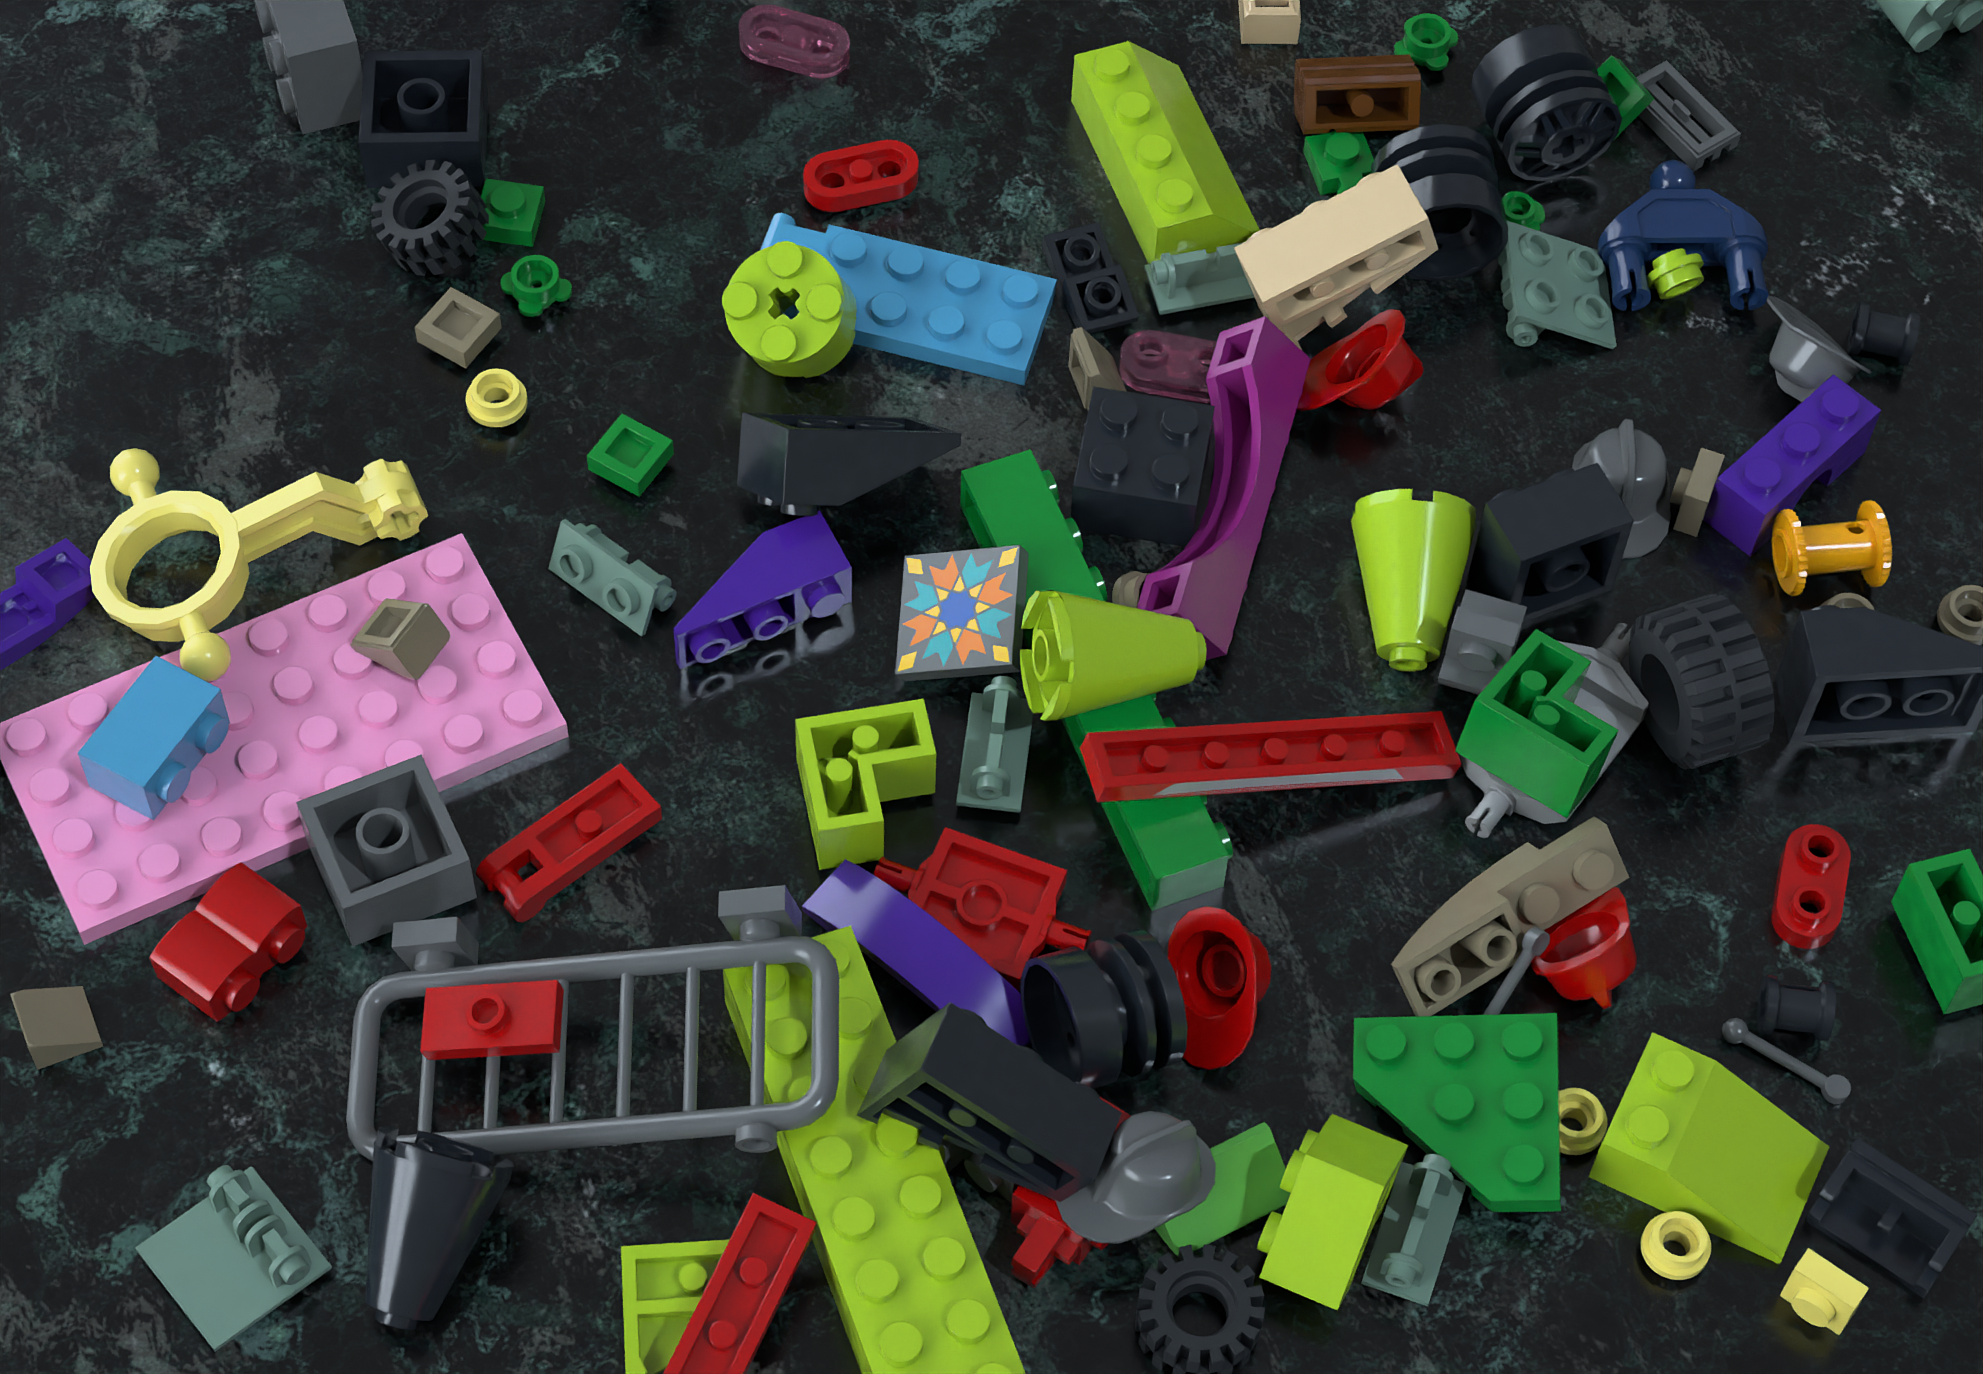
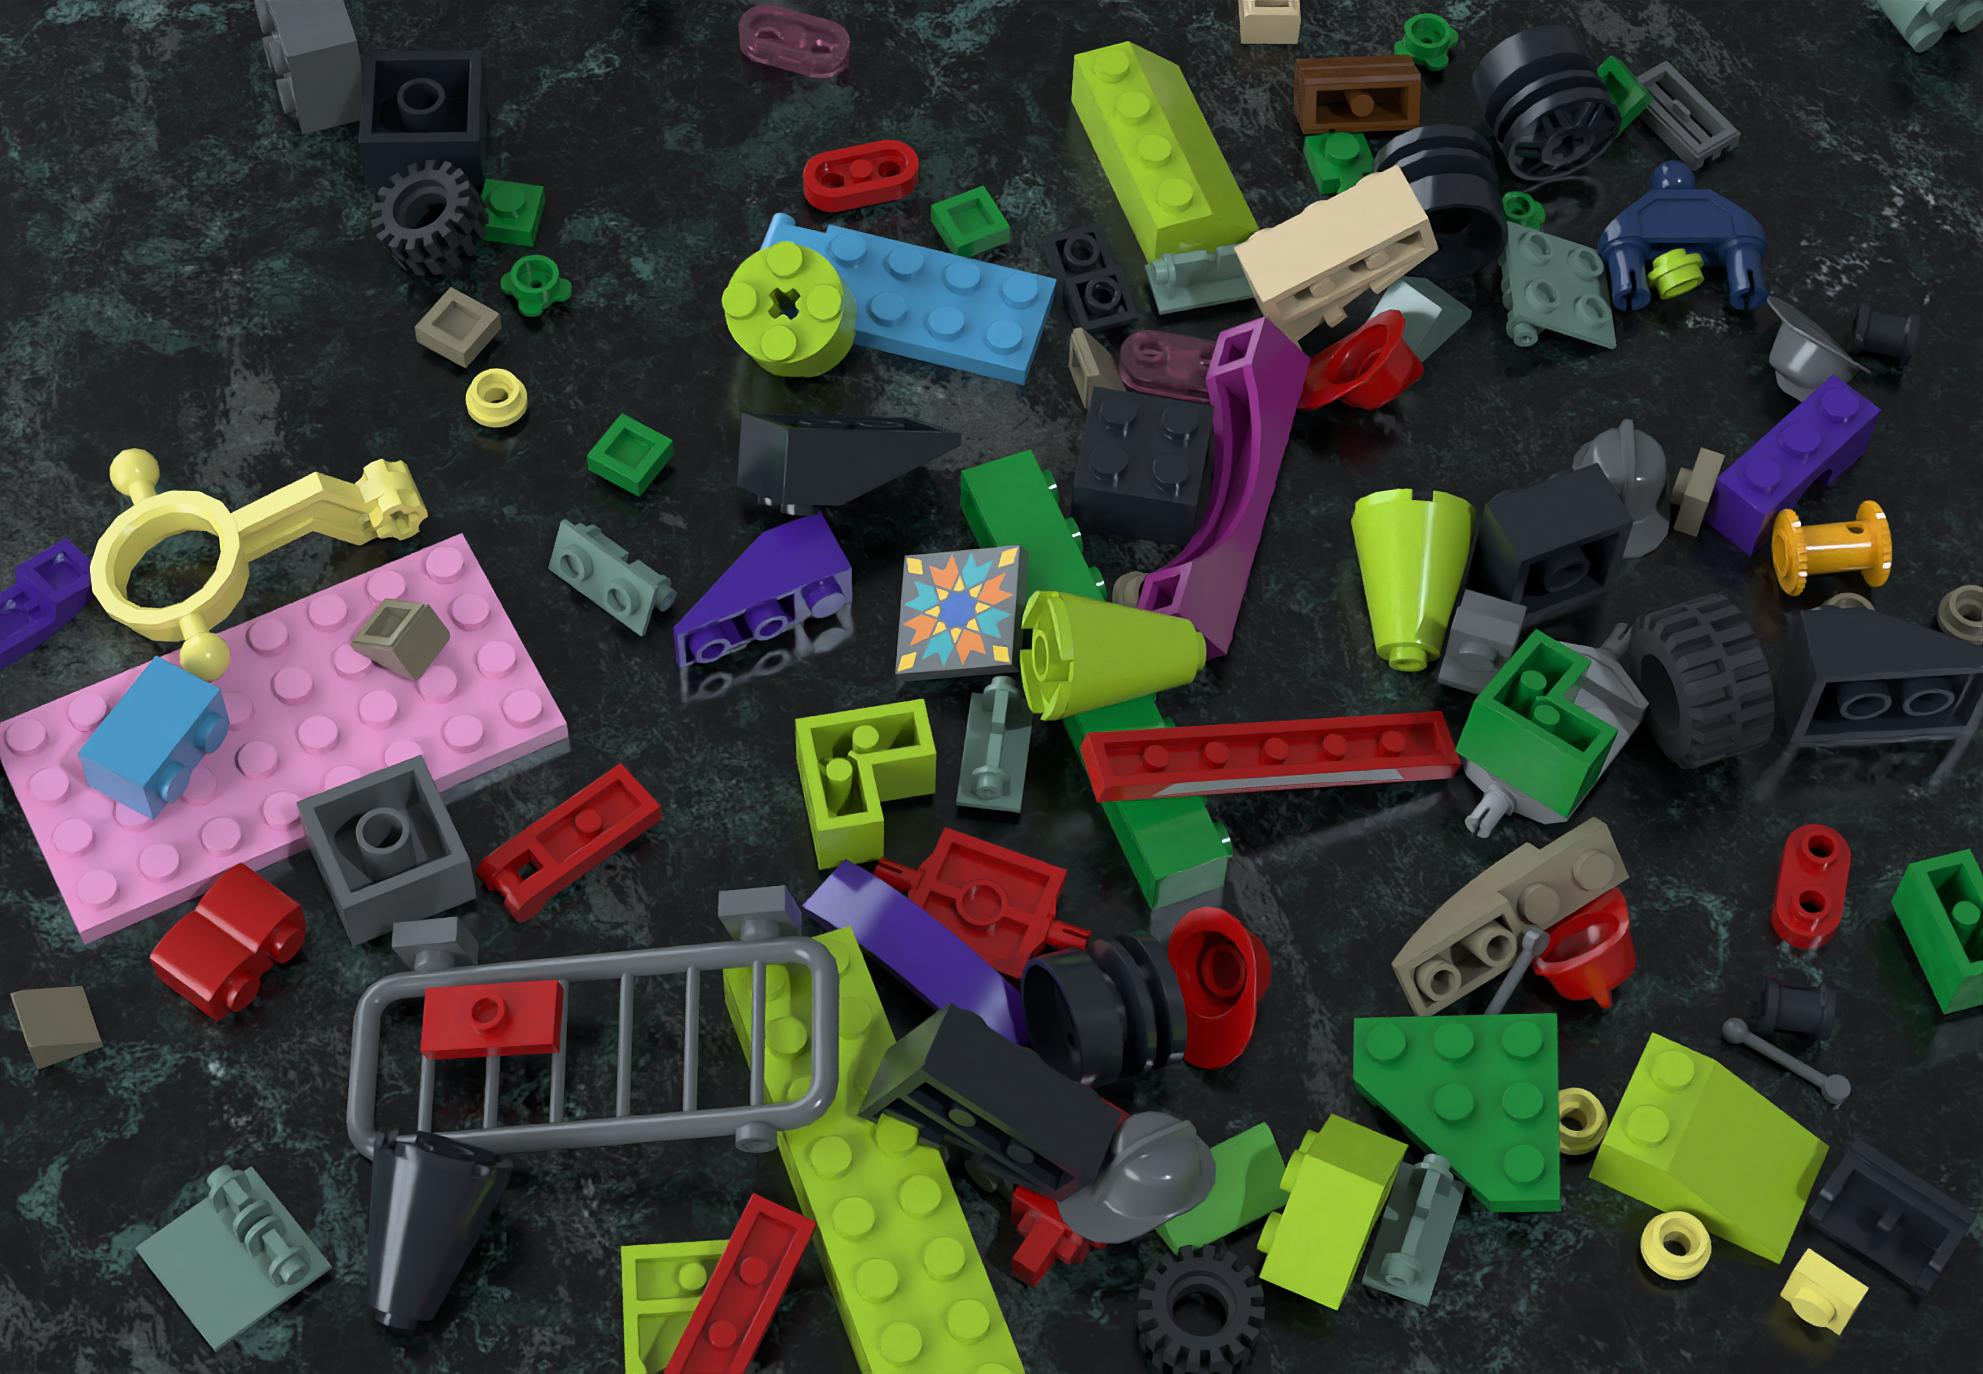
(970, 223): none -> green plate
(1428, 313): none -> sand green slope

